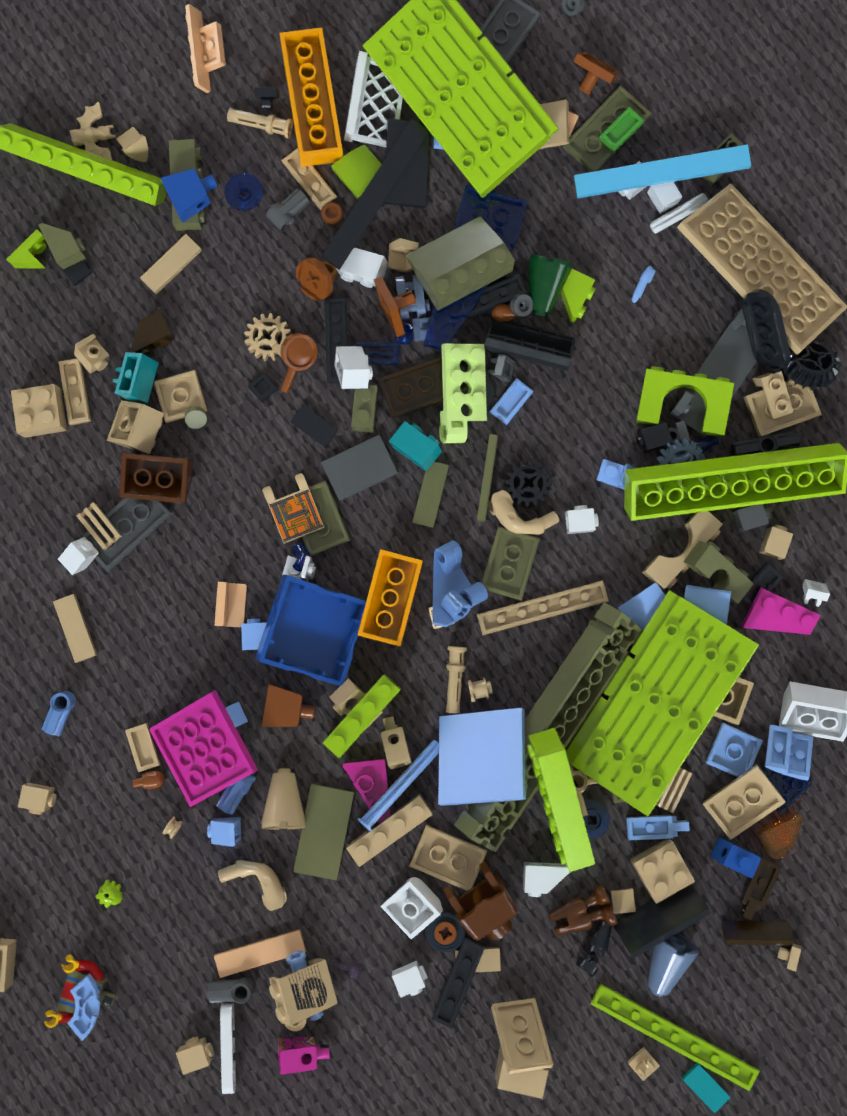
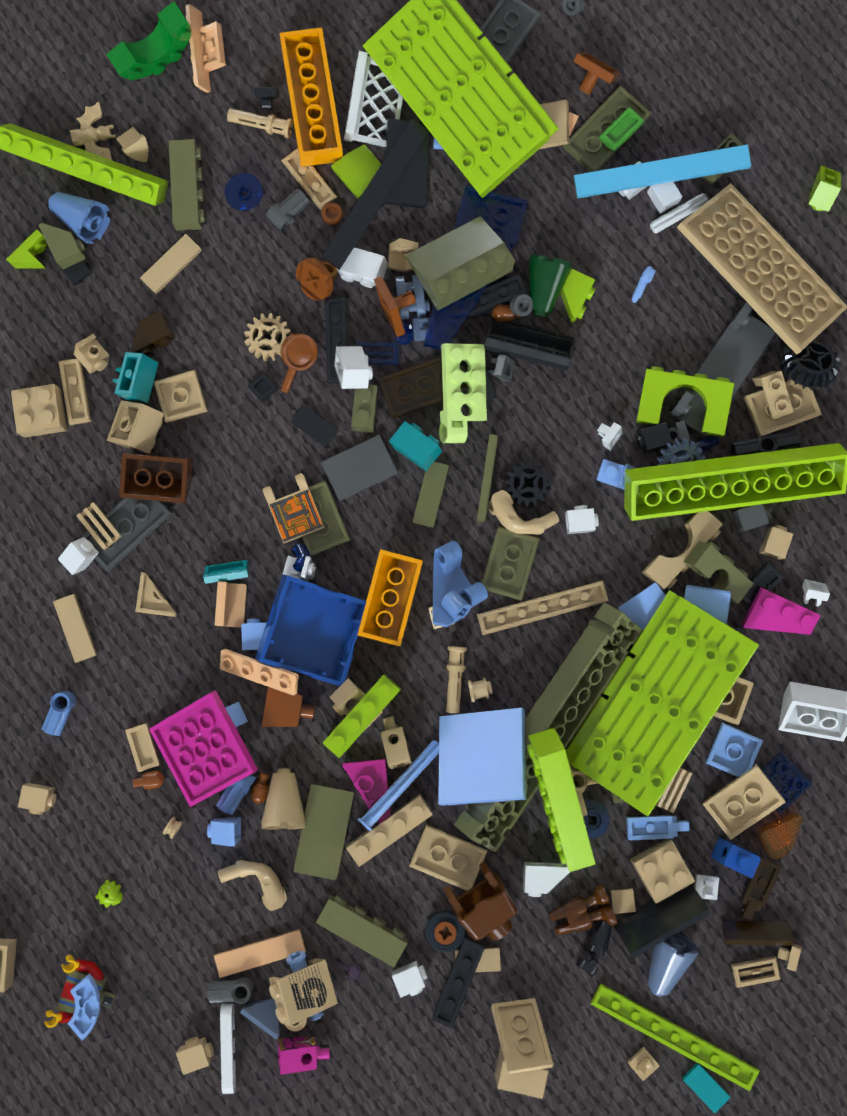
(81, 215): none -> medium blue cone
(151, 599): none -> tan tile
(156, 50): none -> green brick
(188, 192): blue torso -> none
(195, 417): tile -> none
(226, 571): none -> teal tile
(259, 672): none -> light nougat bracket
(260, 789): none -> dark orange cylinder
(264, 1016): none -> sand blue slope
(362, 930): none -> olive brick
(413, 906): white slope -> none
(511, 401): light blue tile -> none
(610, 434): none -> white tile
(707, 886): none -> white tile
(751, 963): none -> tan tile
(766, 330): black tile -> none
(789, 752): light blue slope -> none
(825, 189): none -> lime slope

